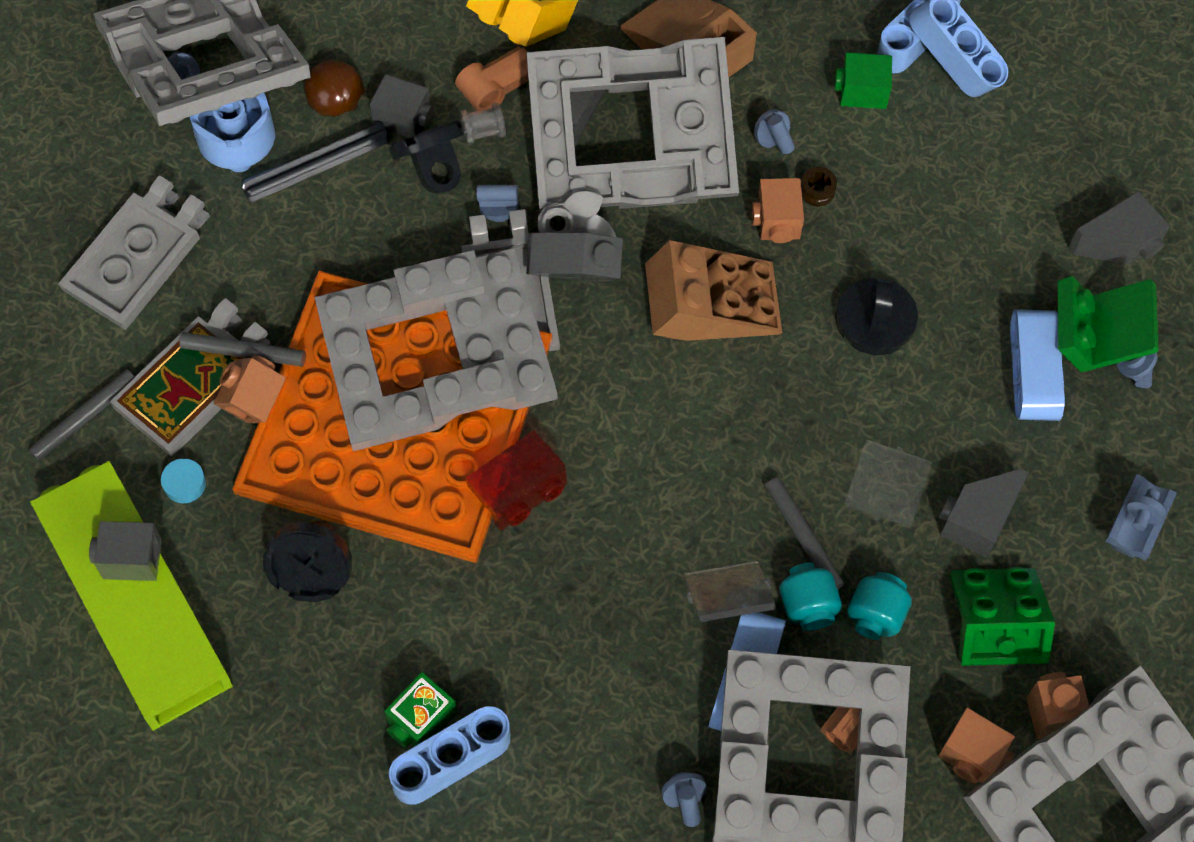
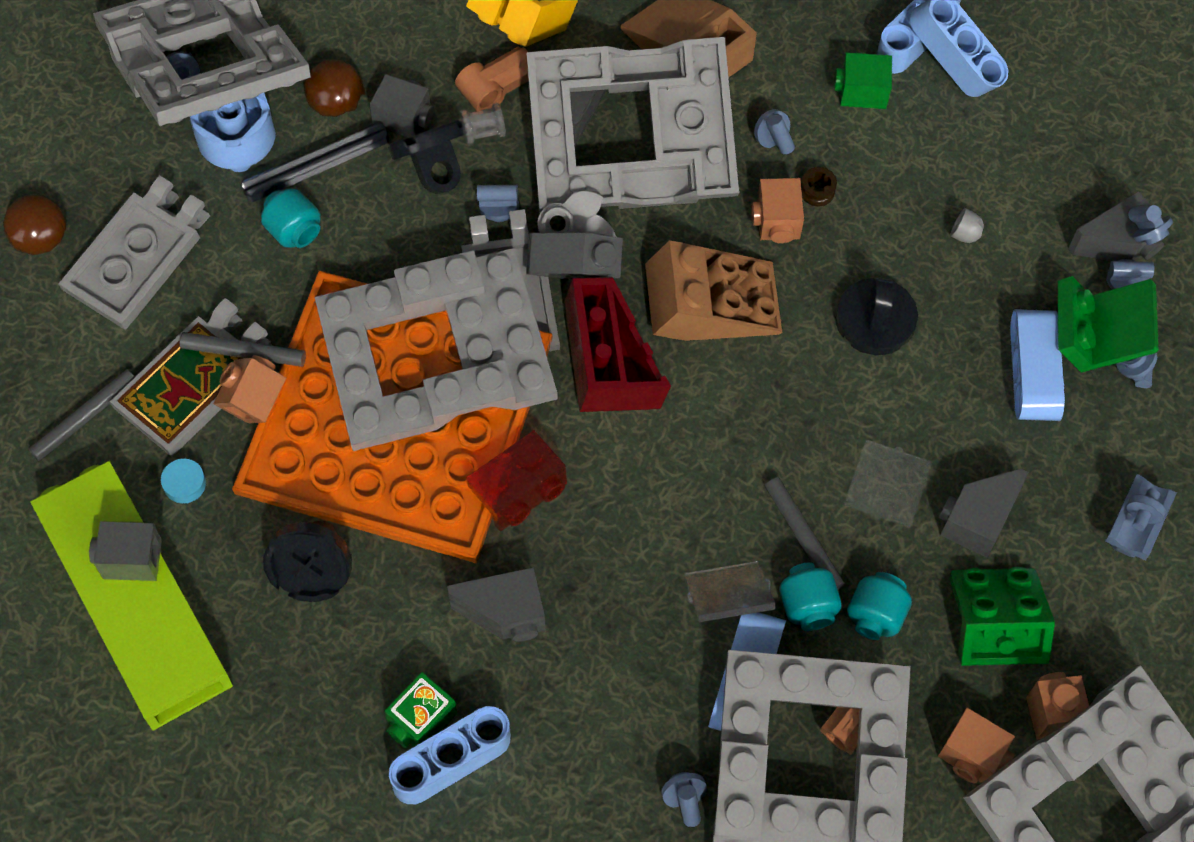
(34, 224): none -> reddish brown hair
(291, 218): none -> teal head
(502, 604): none -> dark grey slope
(607, 352): none -> dark red wedge
(967, 227): none -> light grey hinge
(1128, 272): none -> sand blue plate
(1150, 224): none -> sand blue plate

